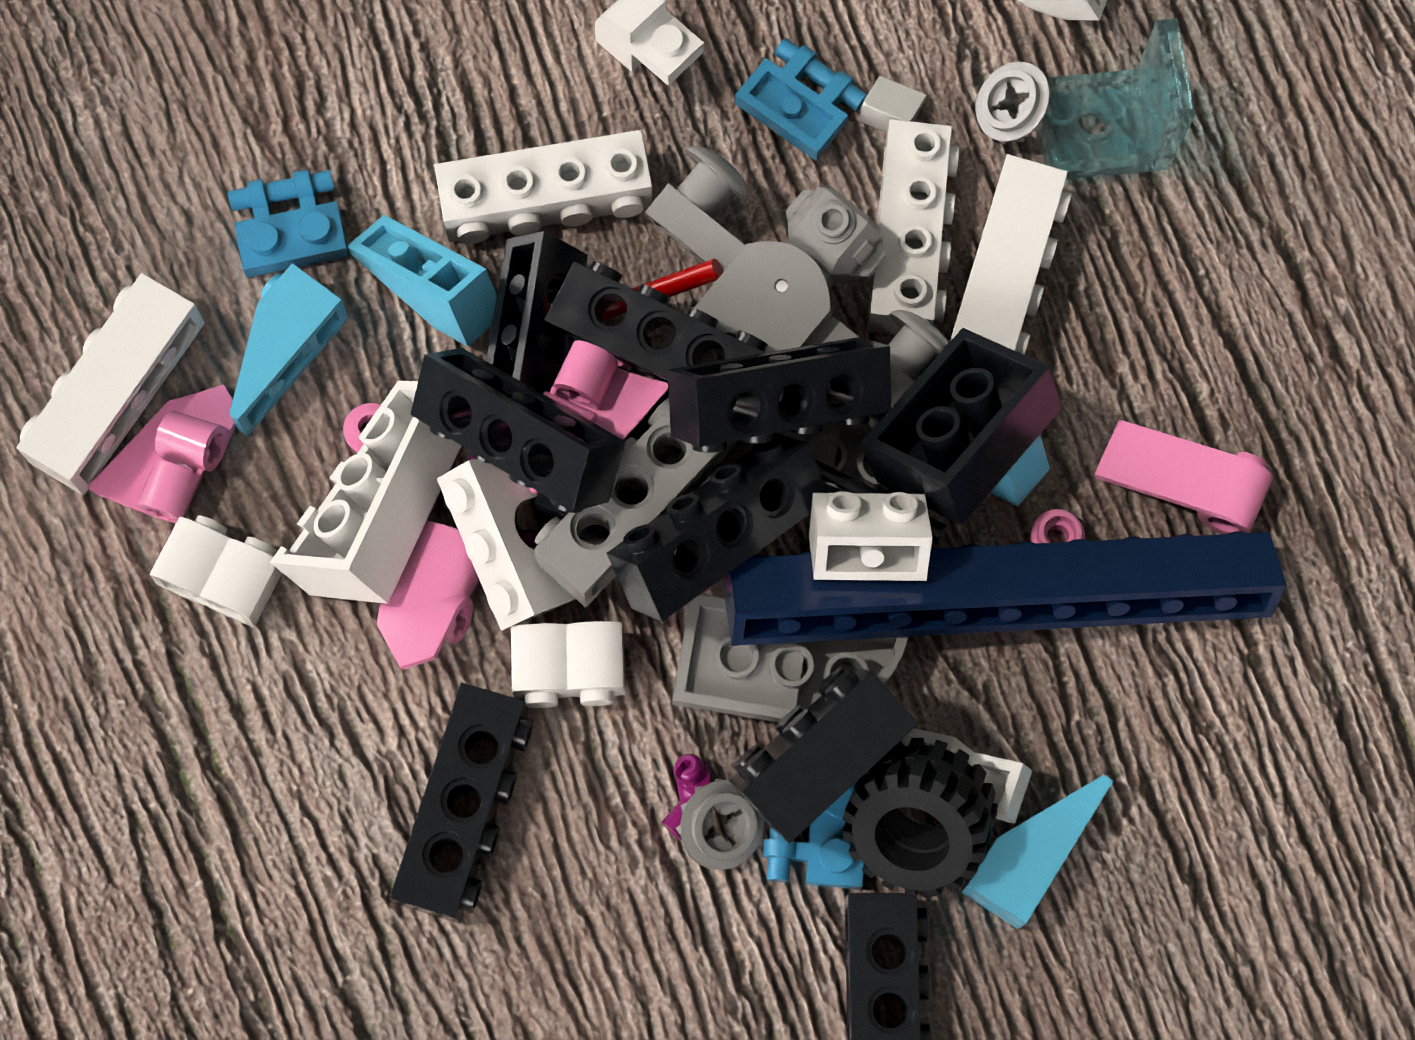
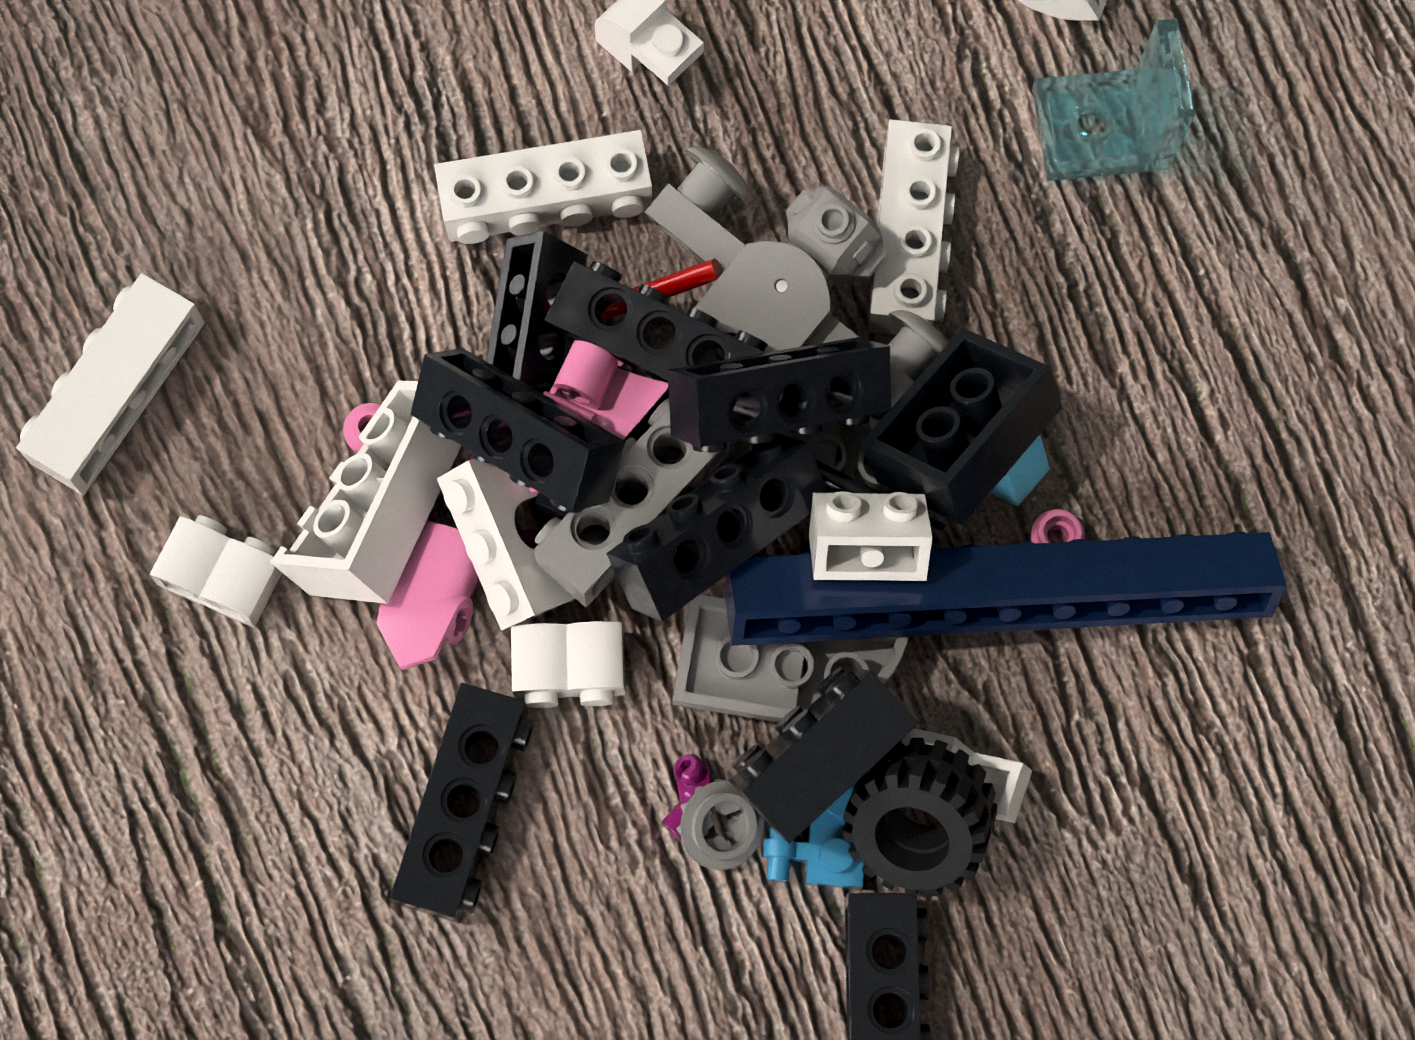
(170, 455): bright pink panel -> none
(286, 335): medium azure slope -> none
(295, 236): dark azure plate -> none
(429, 278): medium azure slope -> none
(792, 108): dark azure plate -> none
(890, 101): white slope -> none
(998, 94): gear -> none
(1011, 252): white brick -> none
(1027, 858): medium azure slope -> none
(1217, 484): bright pink door -> none

